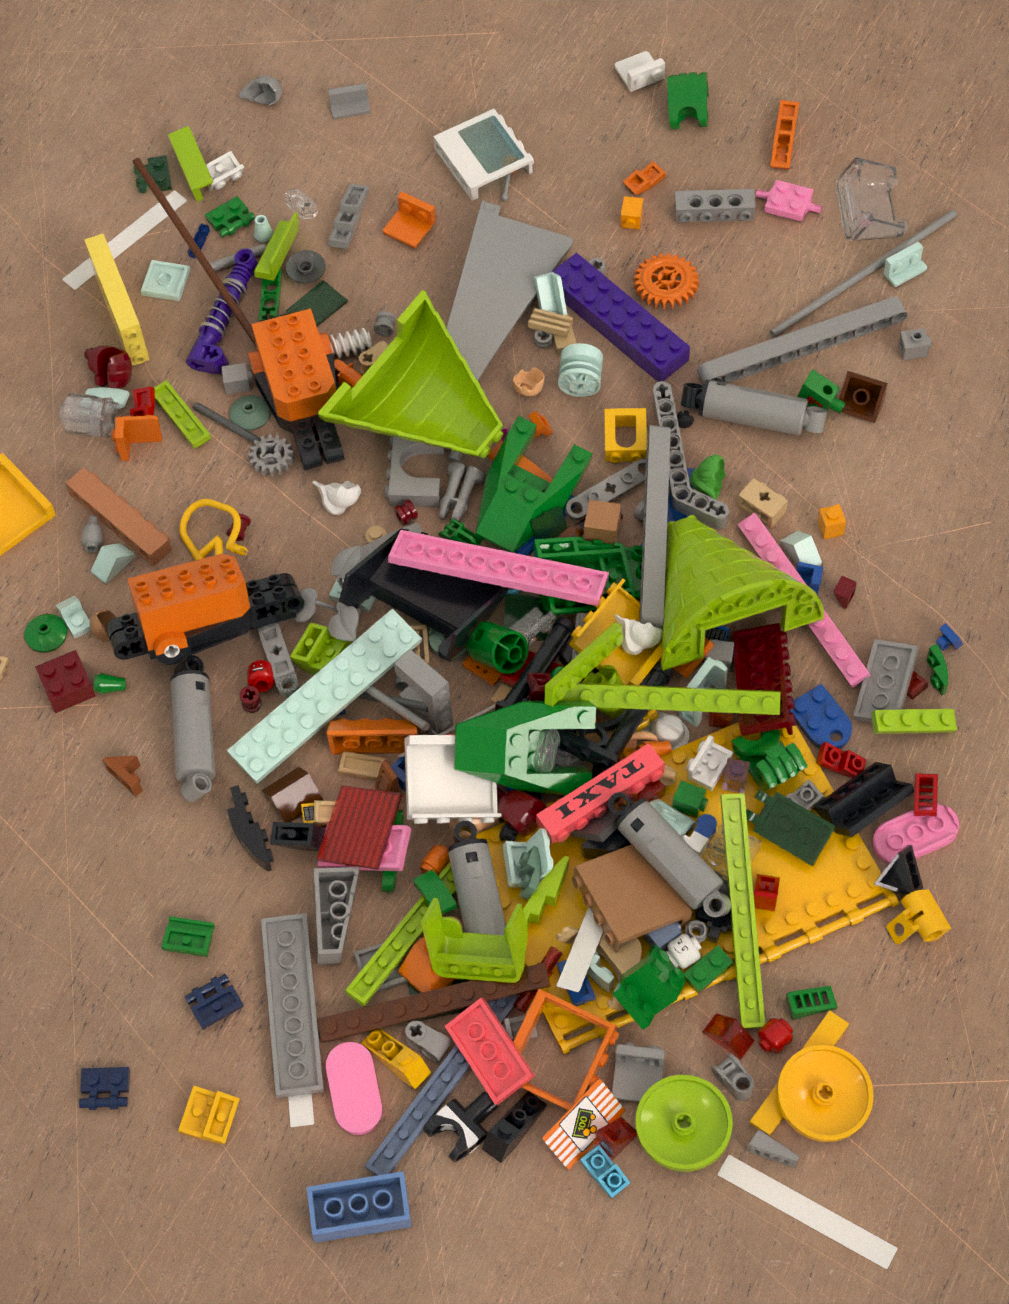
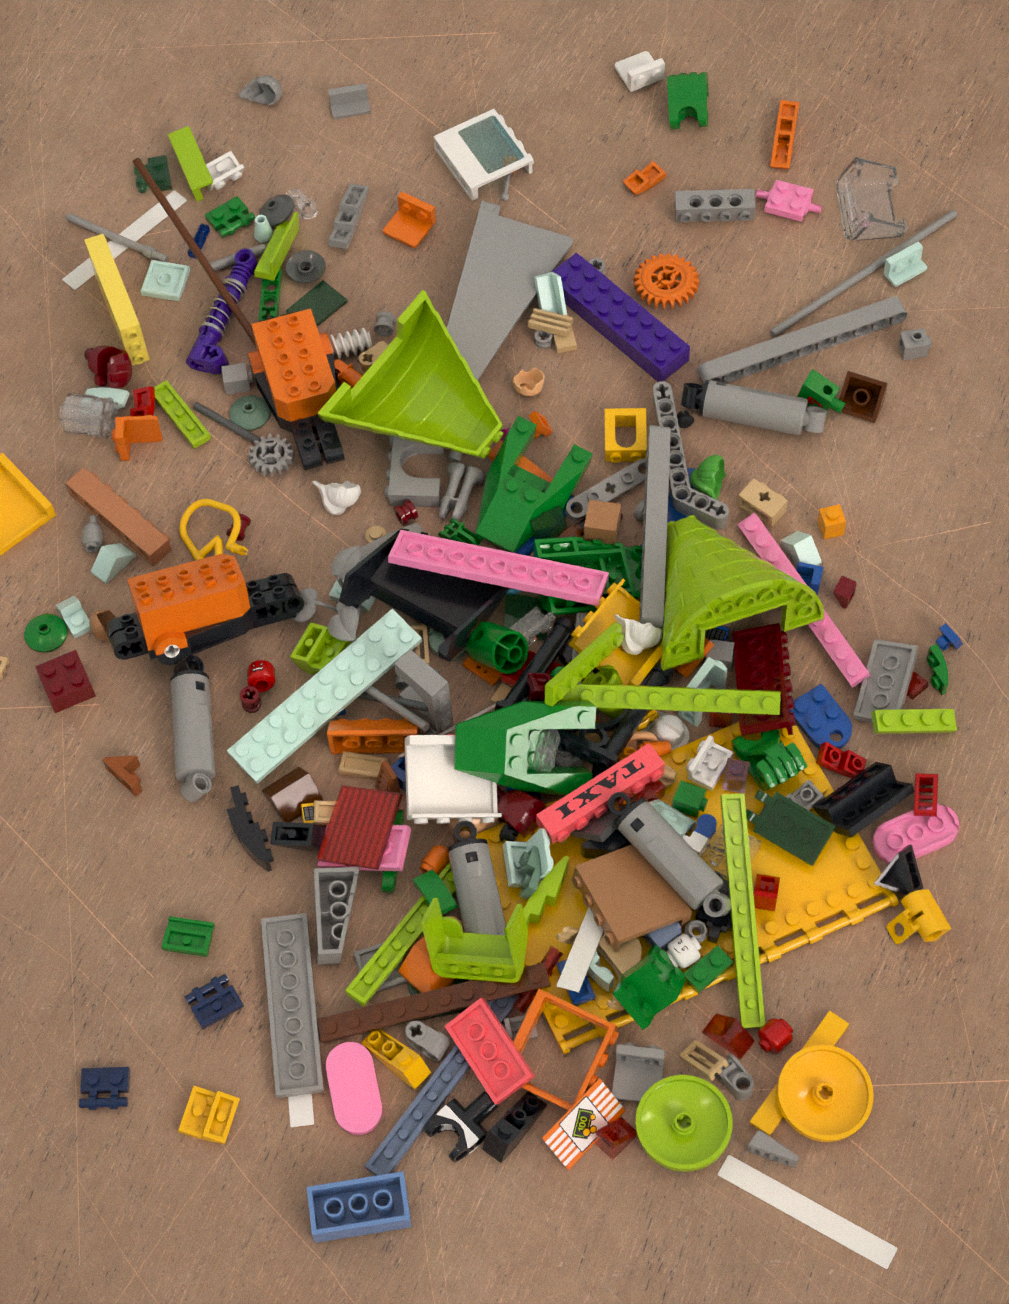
(107, 683): green cone -> none
(148, 251): none -> light grey bar
(277, 209): none -> dark grey dish
(281, 664): light grey piece -> none
(580, 370): light aqua wheel -> none
(604, 1171): medium azure slope -> none
(631, 212): light orange brick -> none
(713, 1068): none -> tan tile
(795, 1012): green slope -> none

